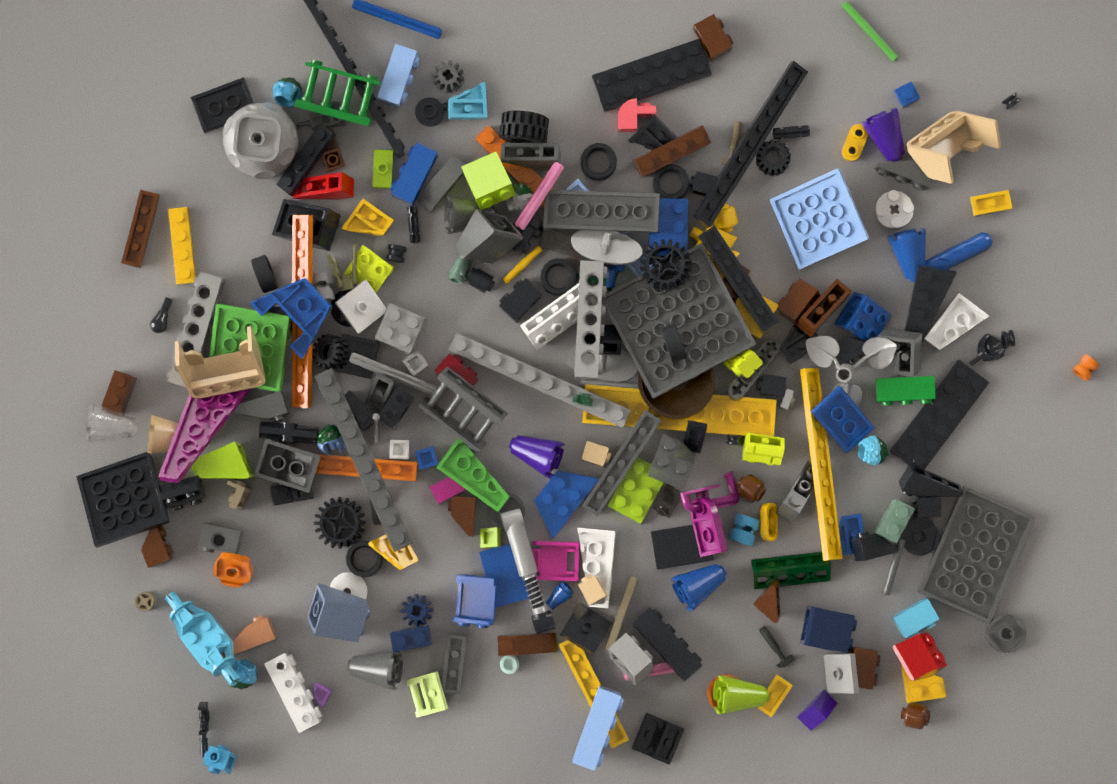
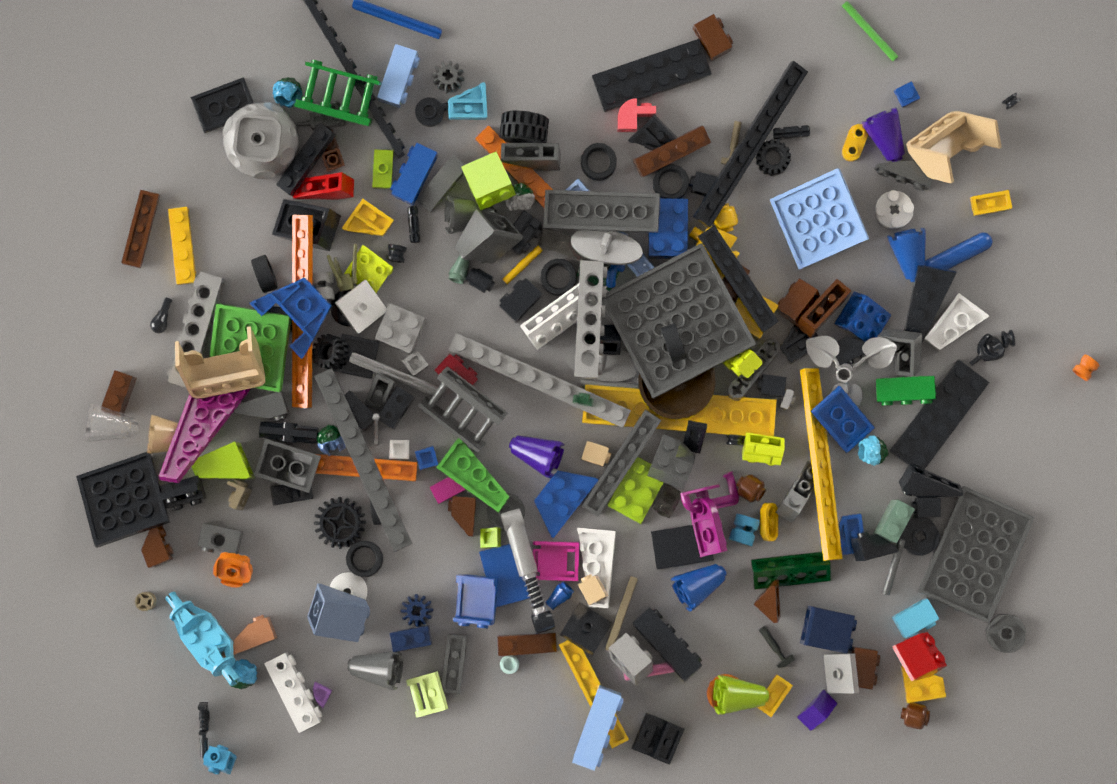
(400, 558): yellow wing -> none
(539, 195): bright pink axle -> none
(669, 257): black gear -> none

